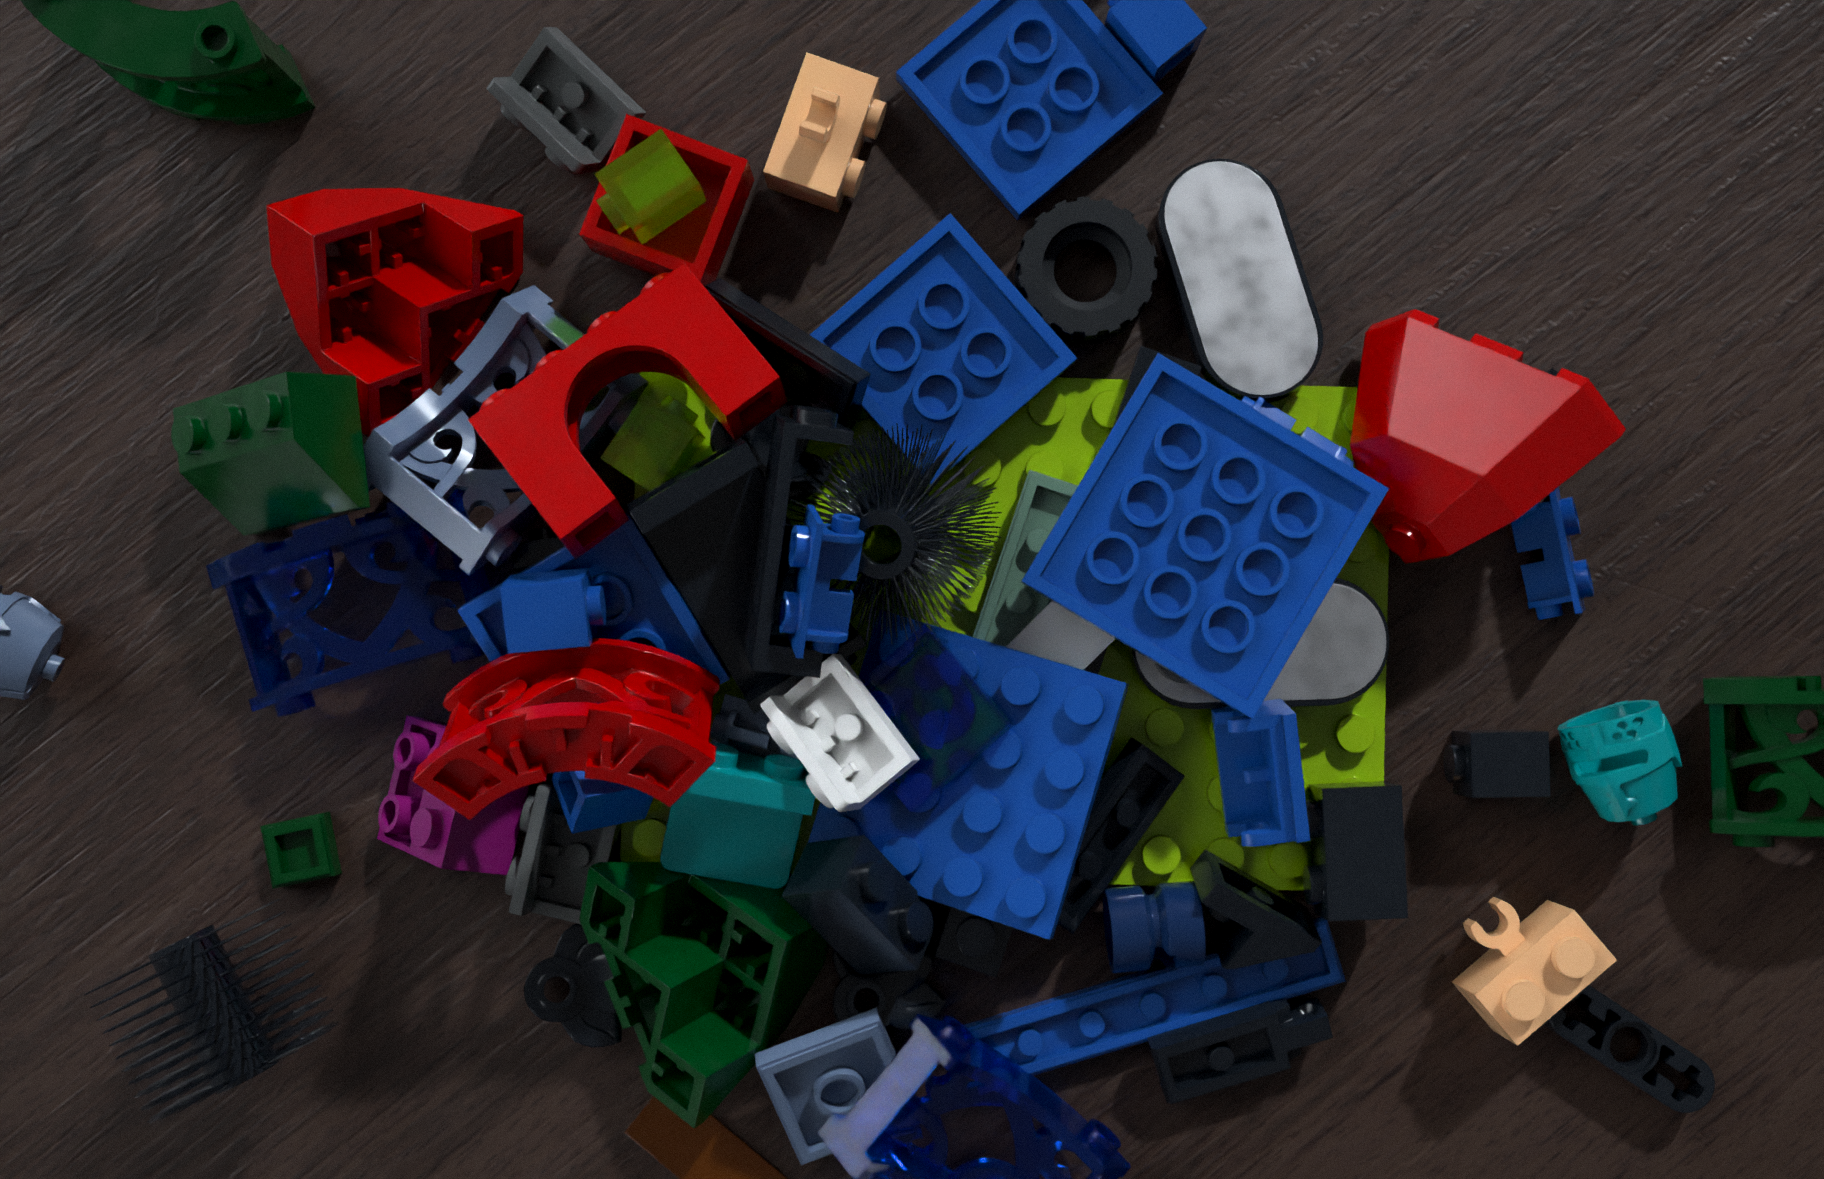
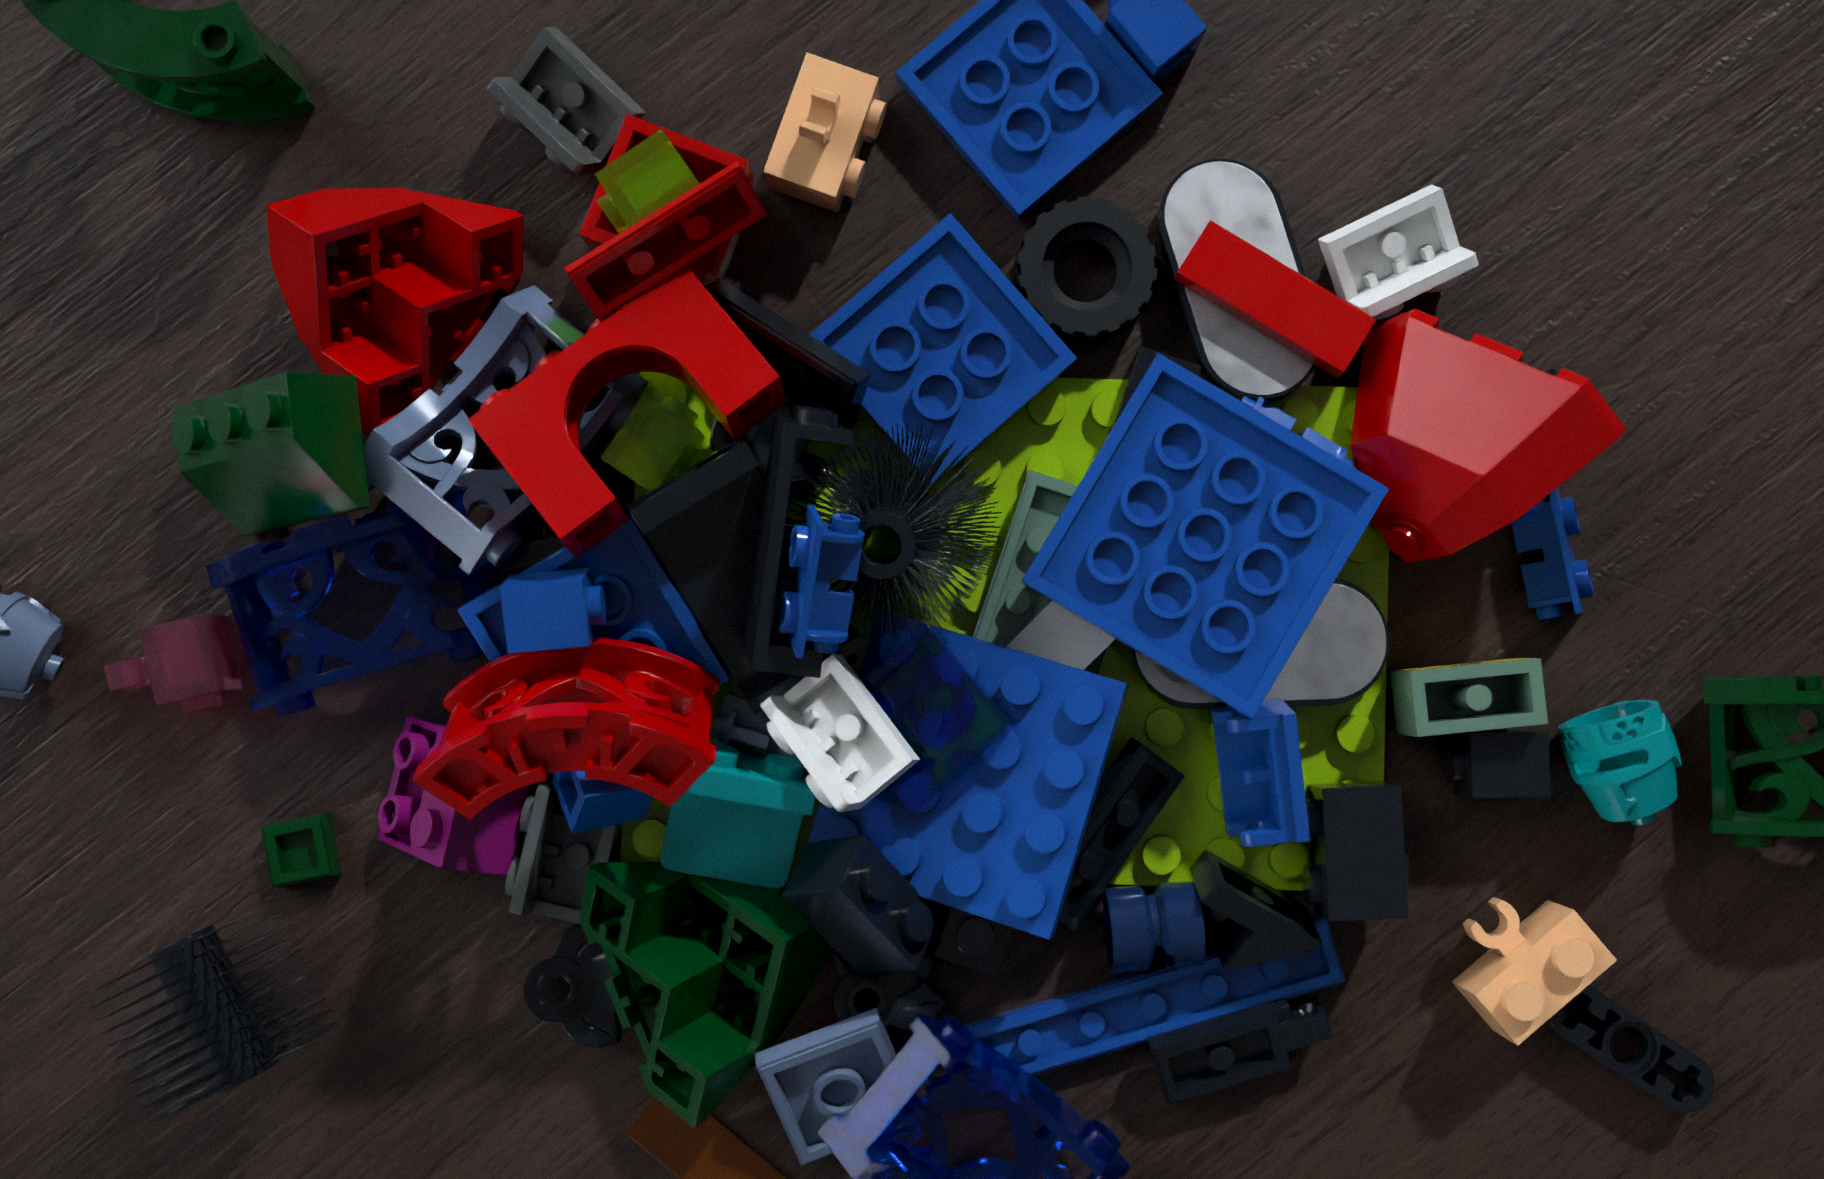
(184, 662): none -> clear pink brick
(666, 240): none -> red slope
(1274, 299): none -> red tile
(1396, 254): none -> white bracket
(1468, 697): none -> sand green brick

